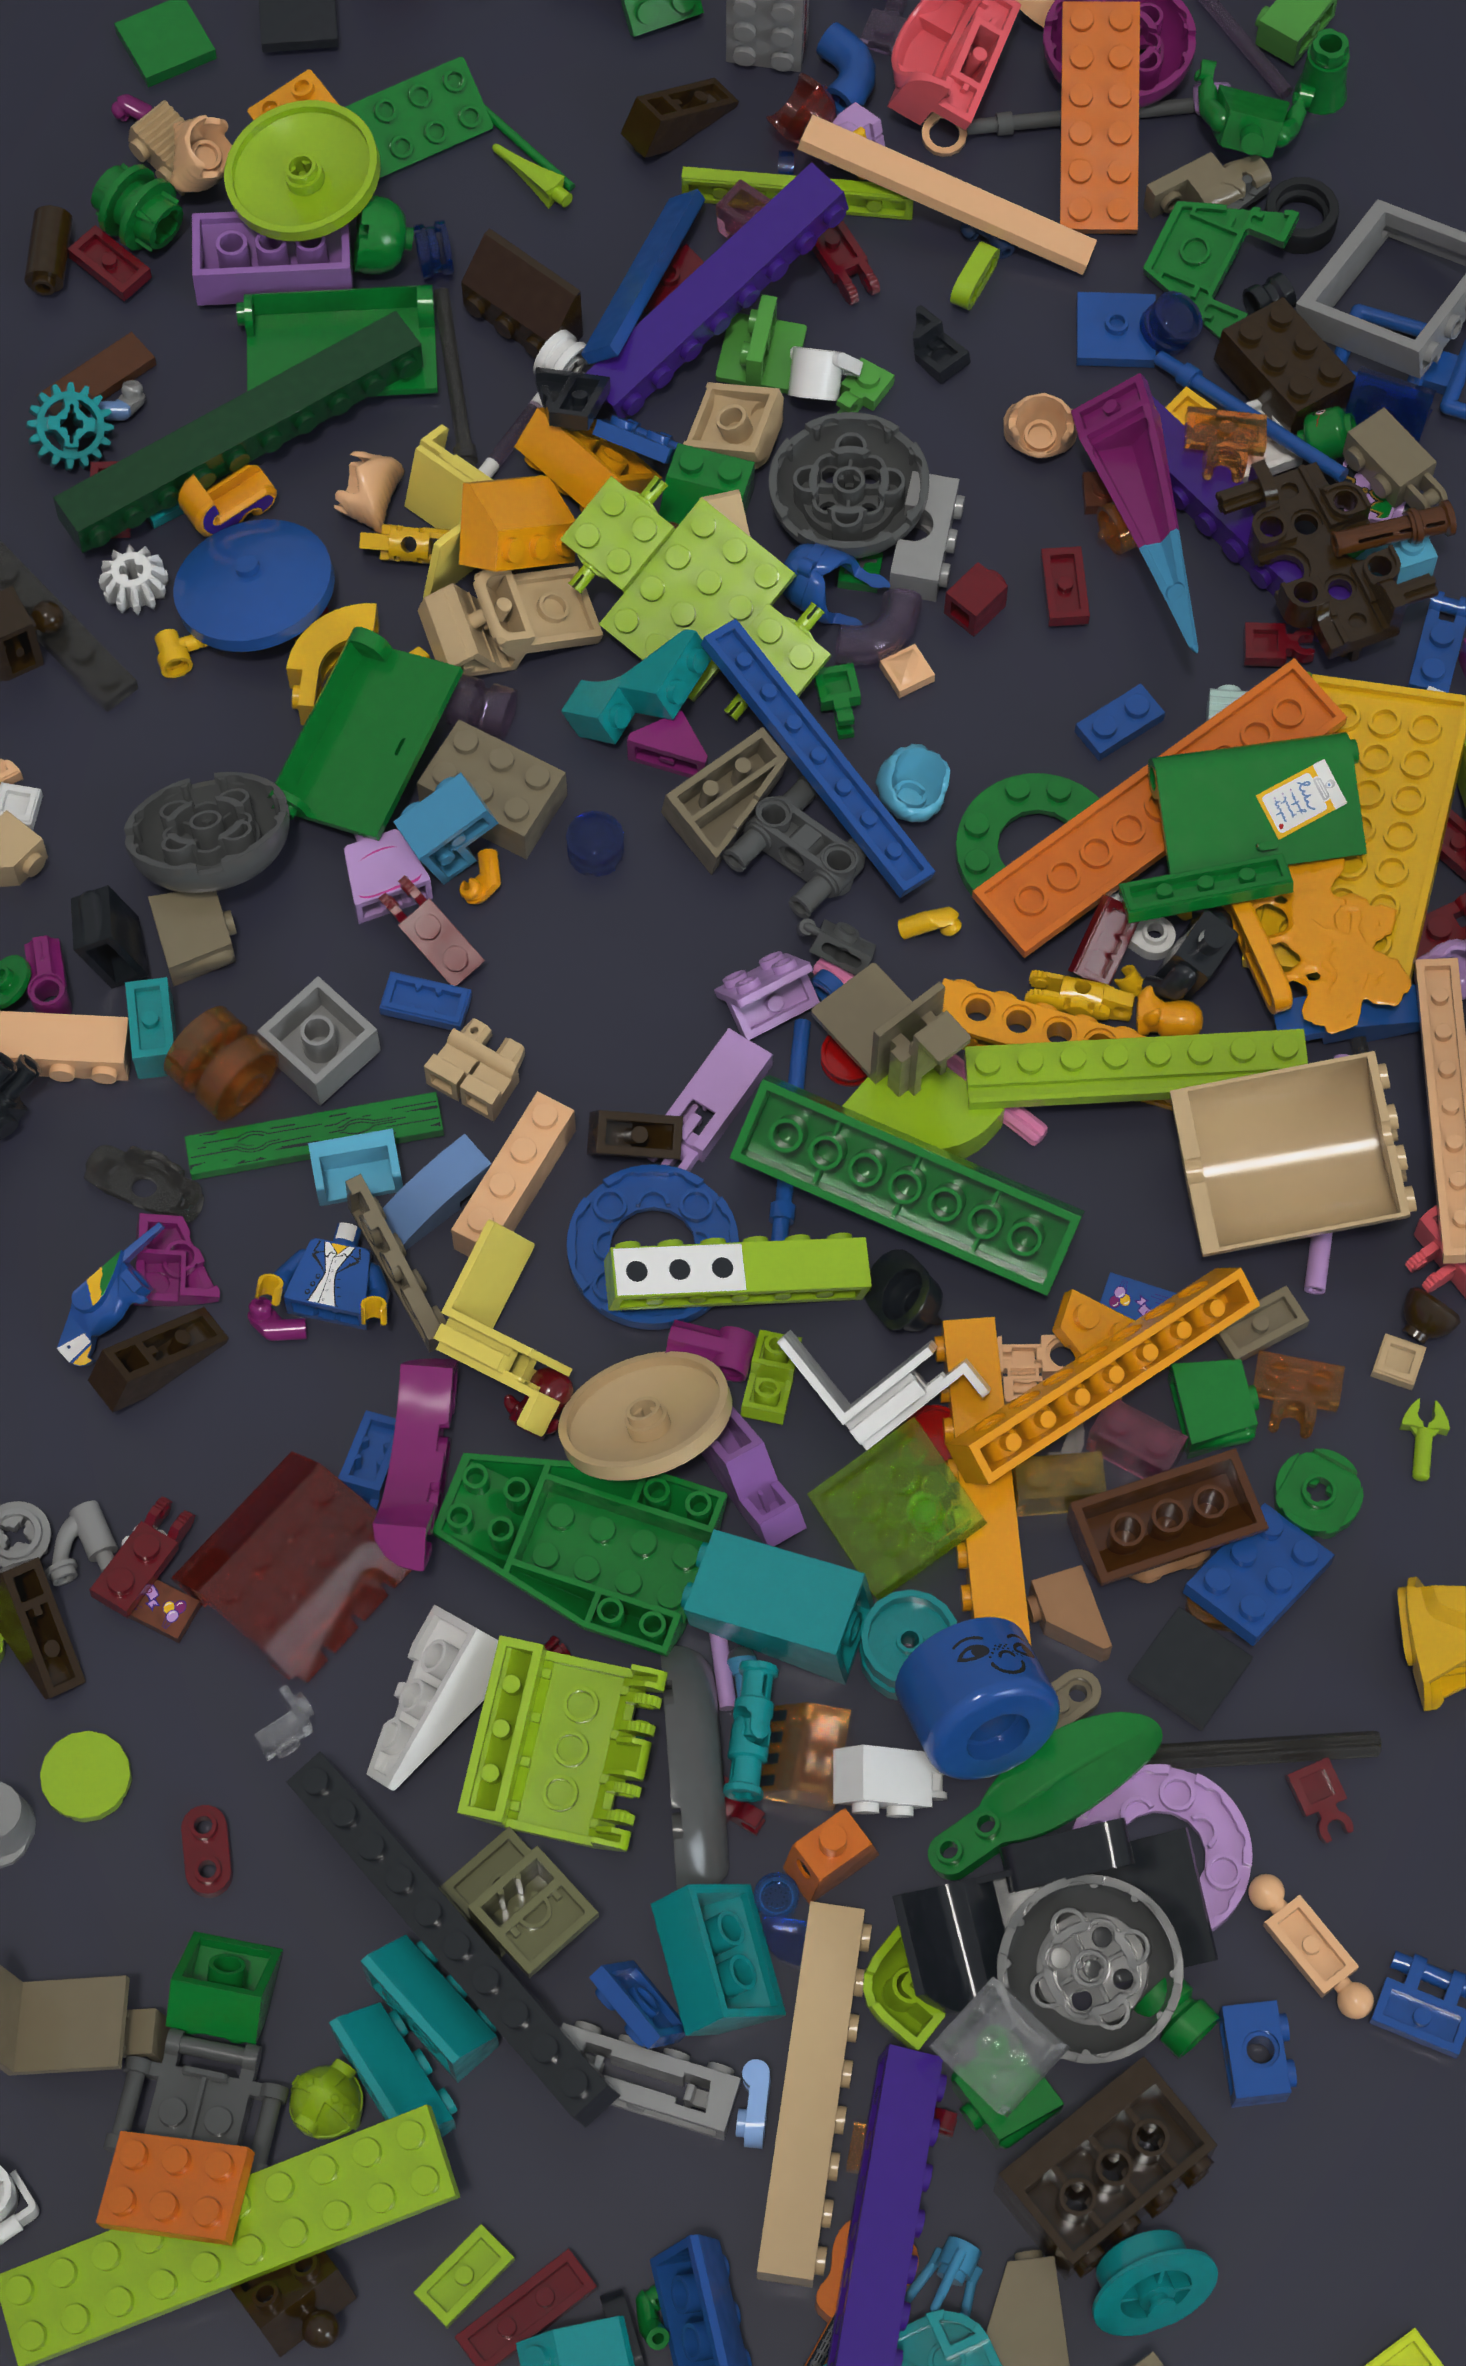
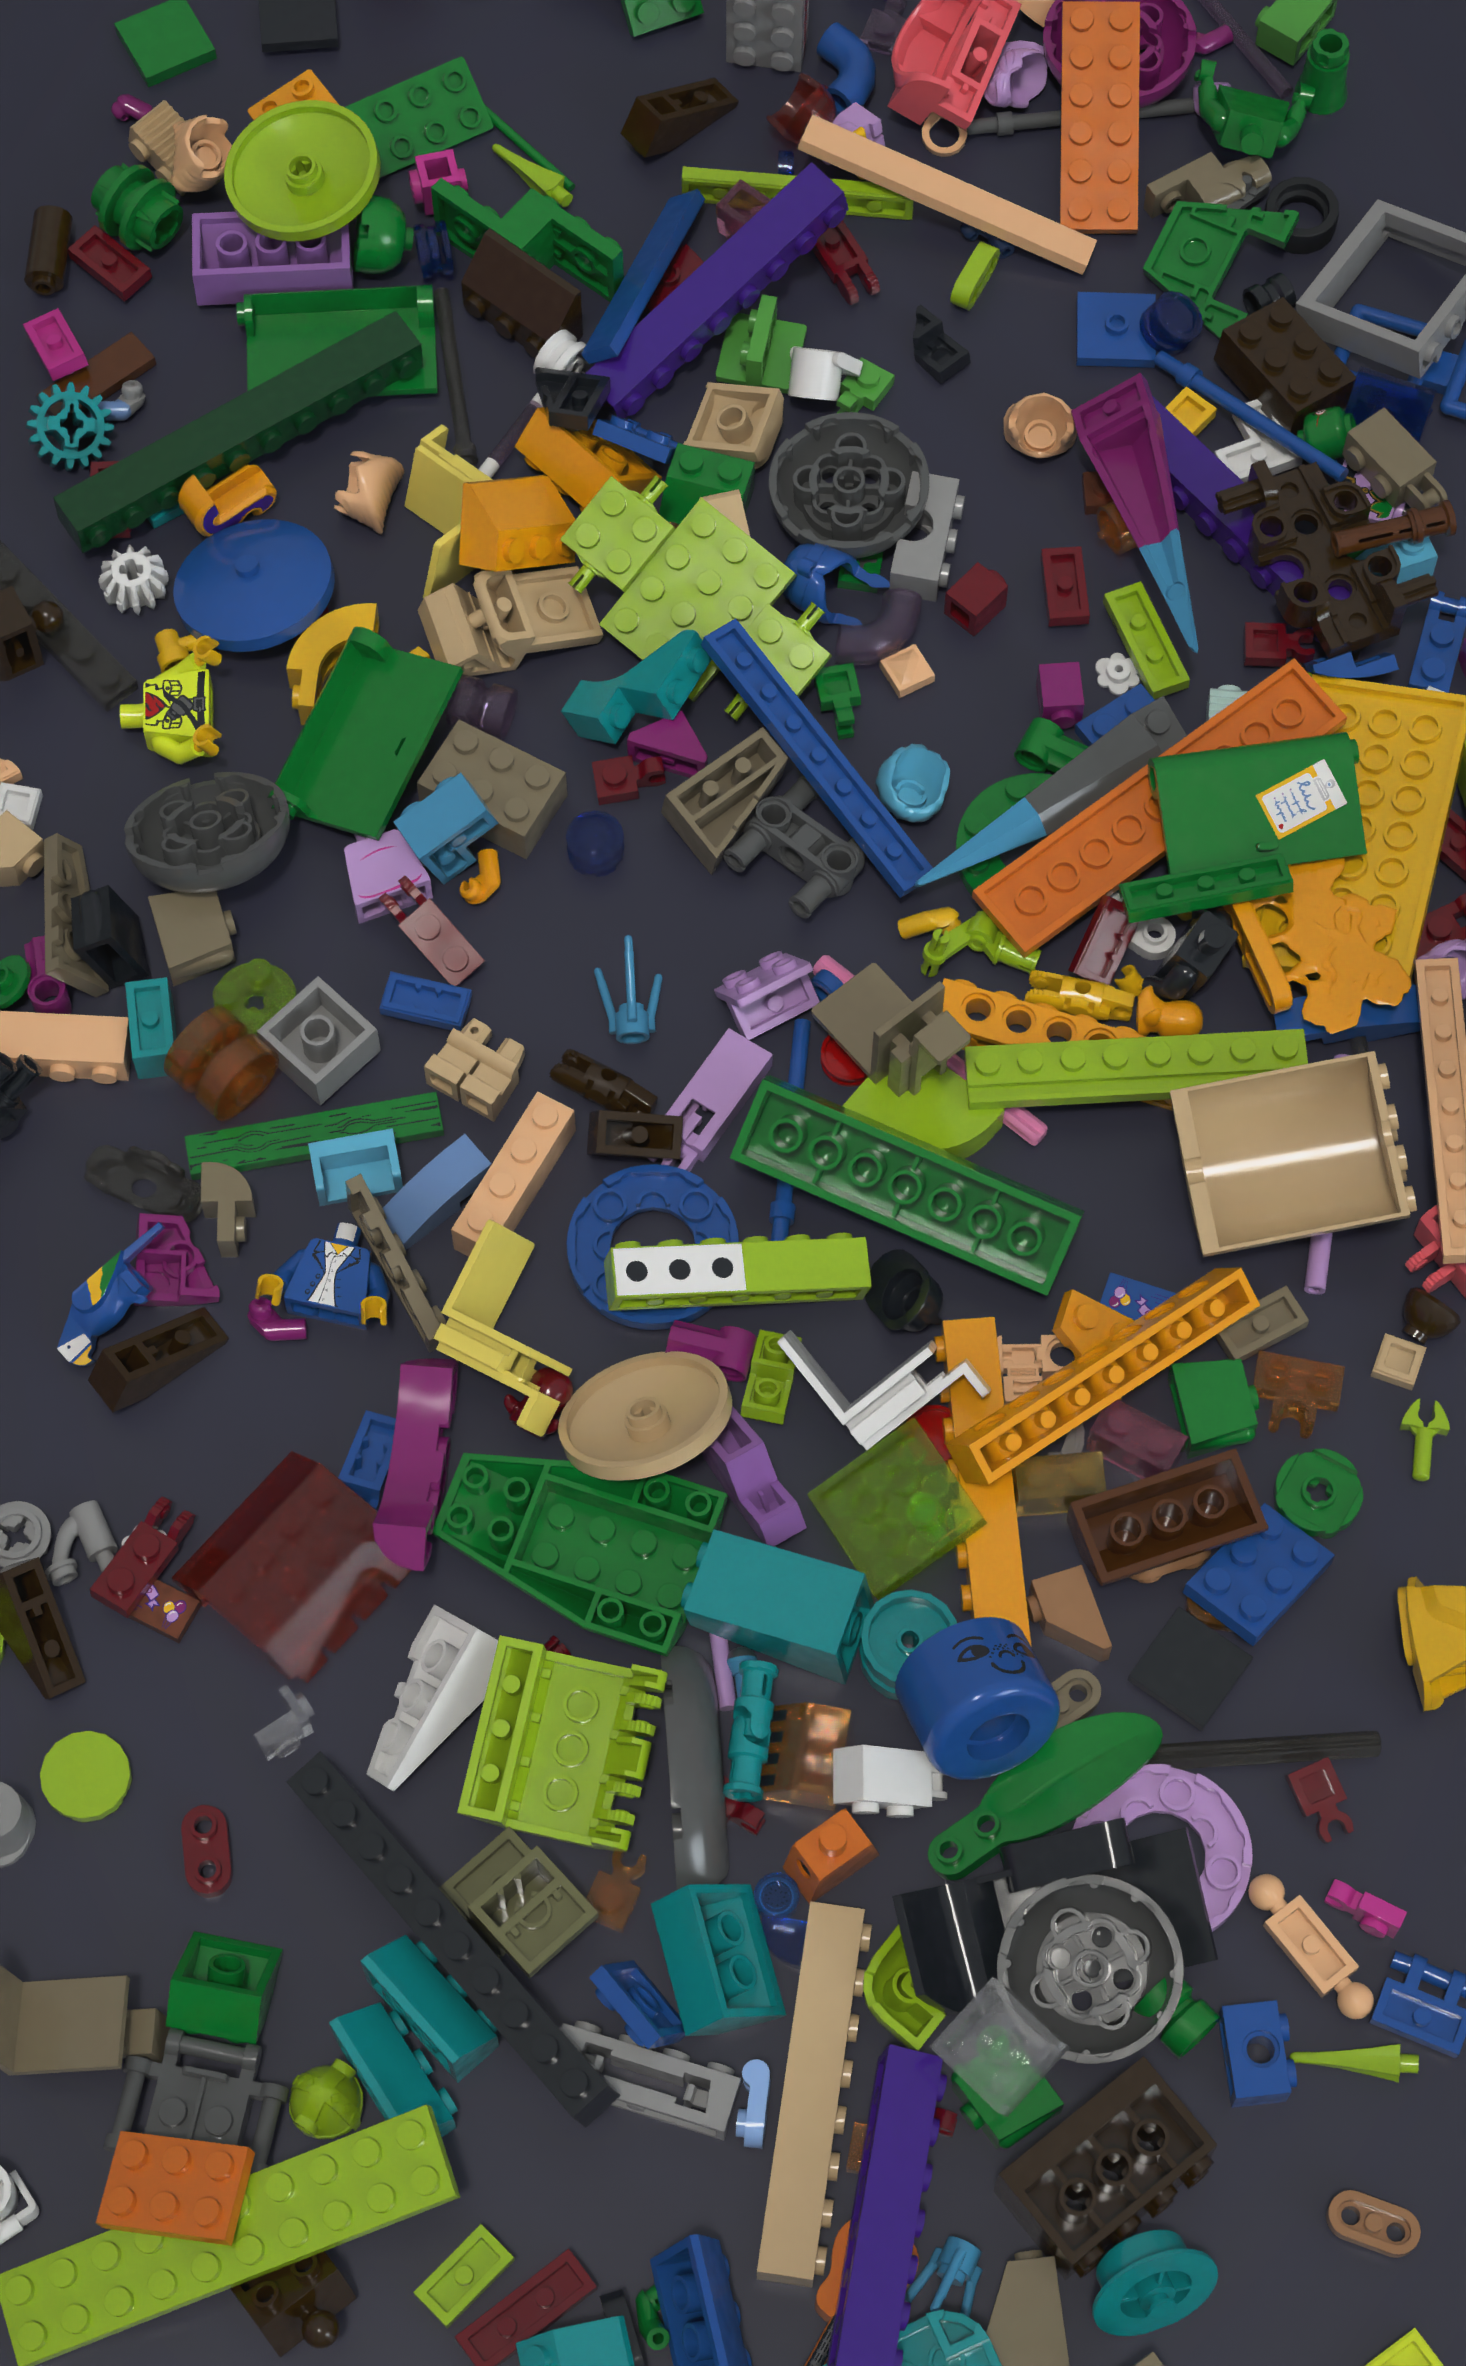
(55, 344): none -> dark pink plate
(63, 879): none -> dark tan wing
(179, 707): none -> torso
(230, 1200): none -> dark tan brick
(250, 980): none -> clear neon green plate
(392, 542): yellow hinge -> none
(428, 171): none -> dark pink brick
(538, 229): none -> green bracket
(602, 1084): none -> dark brown hinge
(614, 1894): none -> clear orange plate
(619, 778): none -> dark red plate
(631, 1022): none -> dark azure plant
(838, 944): dark grey piece -> none
(980, 935): none -> lime pin
(1017, 75): none -> lavender hair
(1046, 747): none -> green piece
(1060, 693): none -> magenta brick
(1071, 788): none -> dark grey plate
(1116, 681): none -> white plant
(1146, 640): none -> lime plate
(1213, 40): none -> magenta arm
(1225, 438): clear orange plate -> none
(1344, 666): none -> blue slope
(1373, 1913): none -> dark pink plate
(1373, 2220): none -> medium nougat plate
(1376, 2061): none -> lime piece

